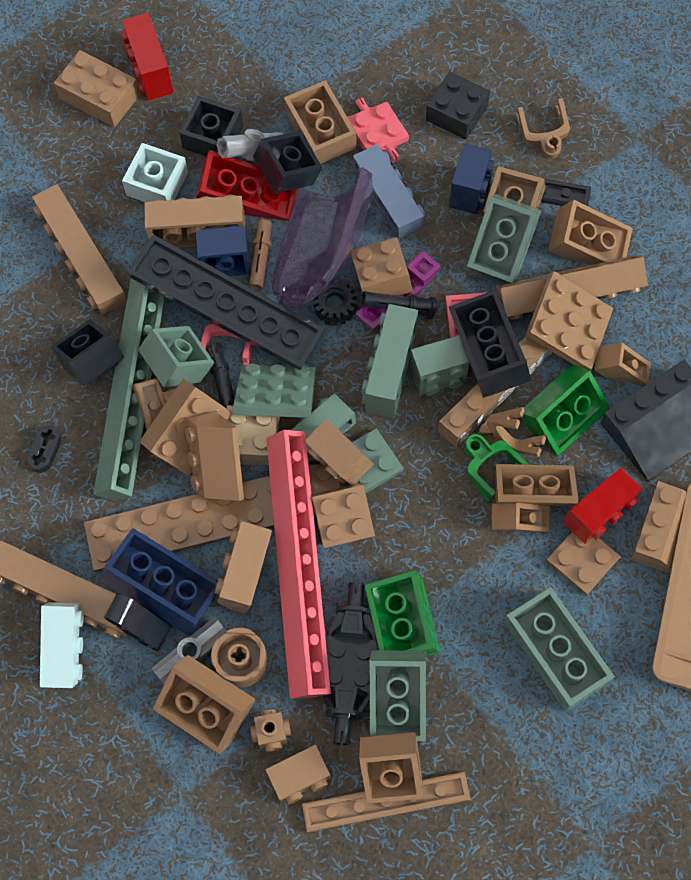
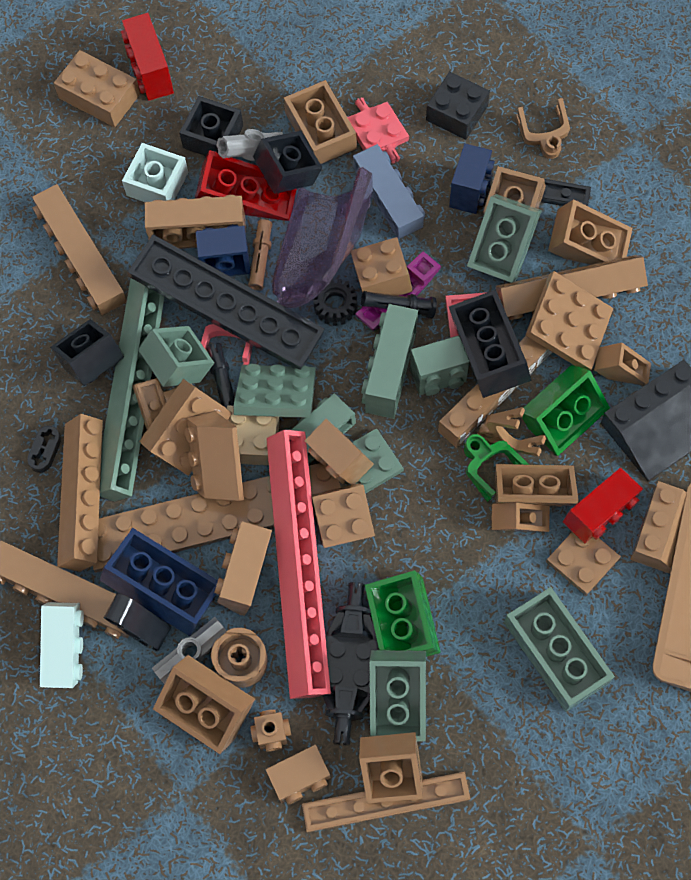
(80, 493): none -> medium nougat brick

